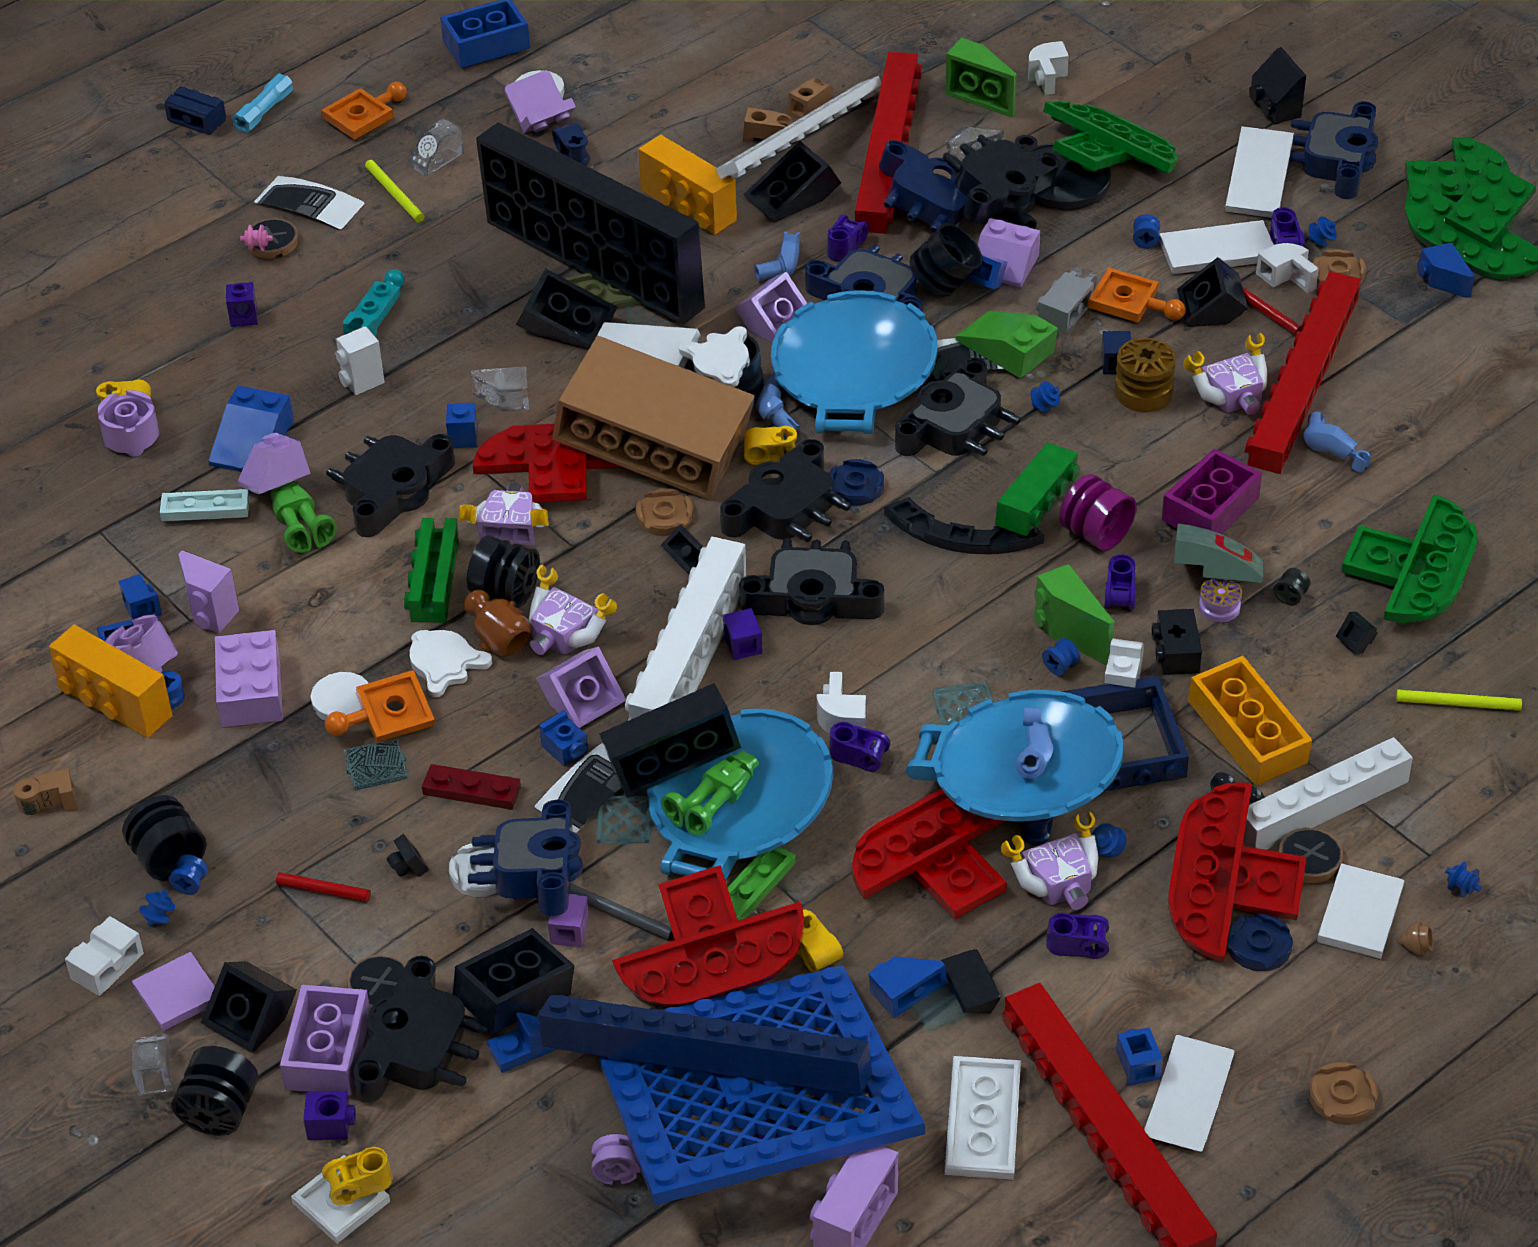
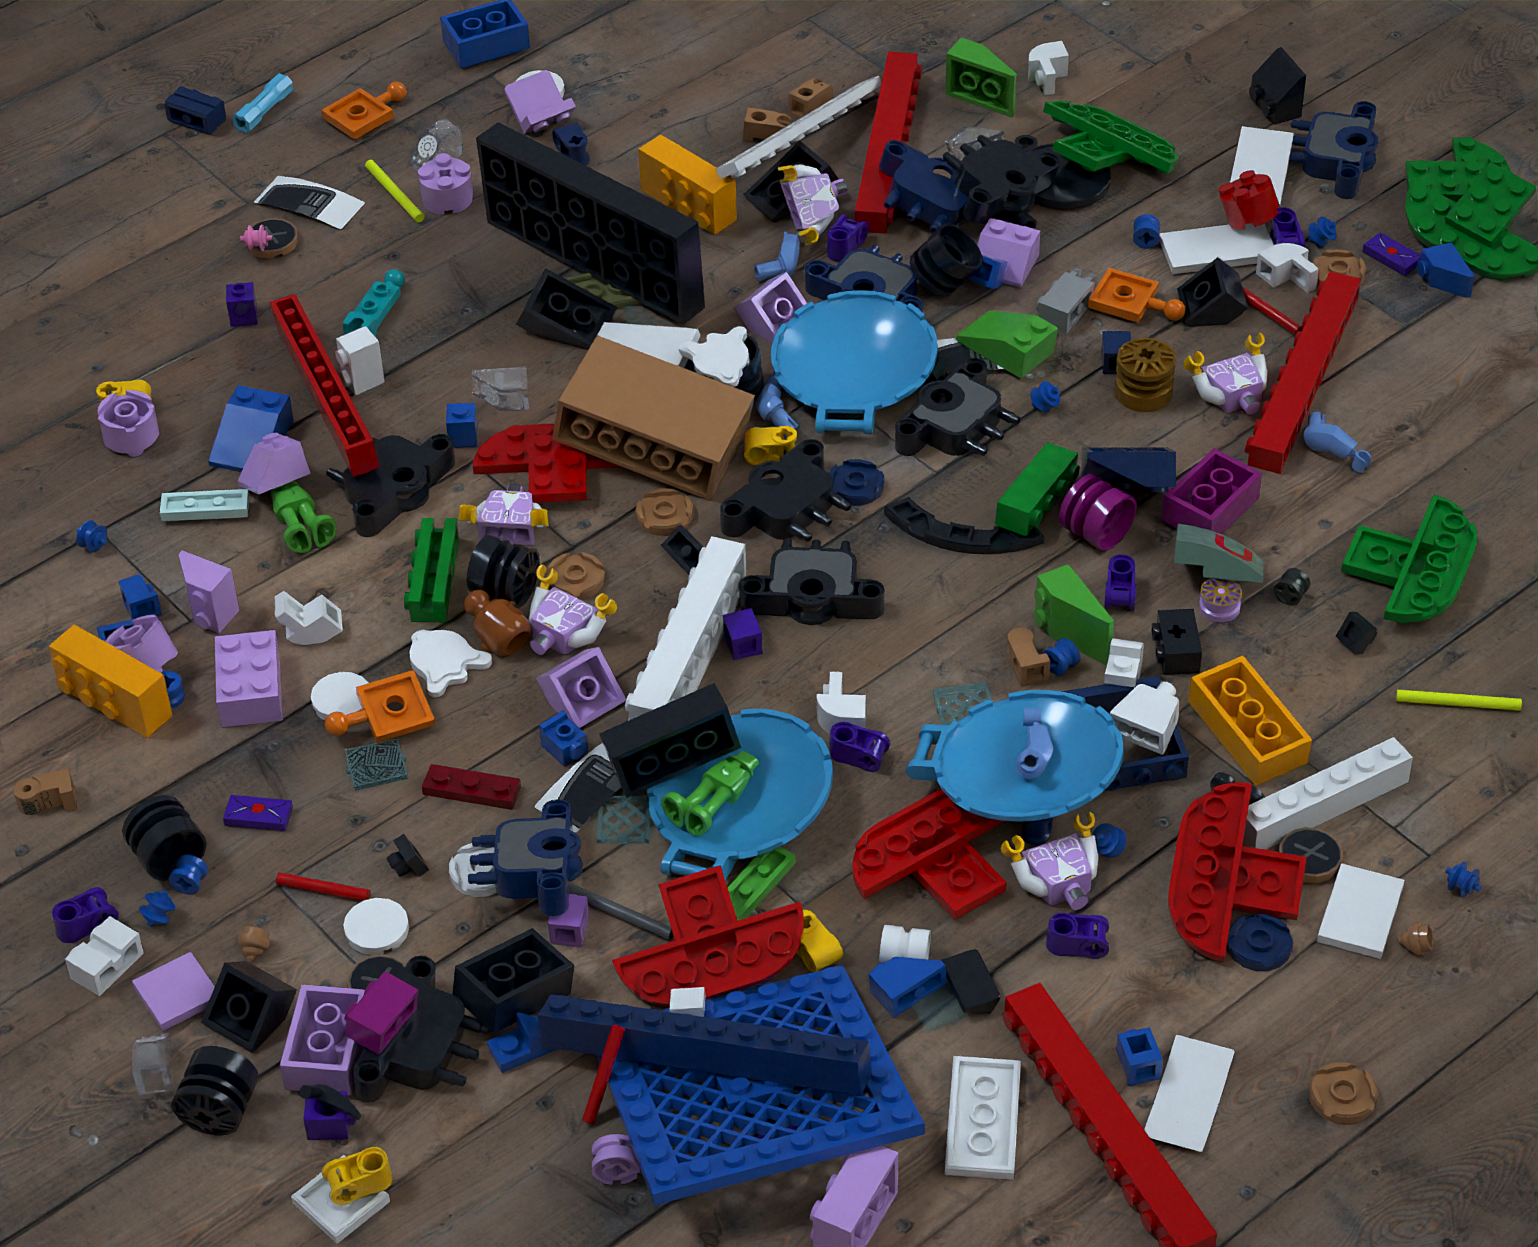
(81, 914): none -> dark purple piece
(91, 536): none -> blue wheel
(253, 942): none -> medium nougat plate
(258, 812): none -> dark purple tile
(308, 623): none -> white brick
(325, 385): none -> red brick
(329, 1098): none -> black bar
(376, 926): none -> white tile
(381, 1012): none -> magenta brick
(445, 184): none -> lavender brick
(578, 574): none -> medium nougat tile
(603, 1074): none -> red bar
(688, 1001): none -> white tile
(811, 199): none -> torso
(898, 943): none -> white wheel
(1024, 659): none -> medium nougat leg
(1129, 465): none -> dark blue slope
(1148, 716): none -> white torso
(1249, 200): none -> red brick
(1391, 253): none -> dark purple tile

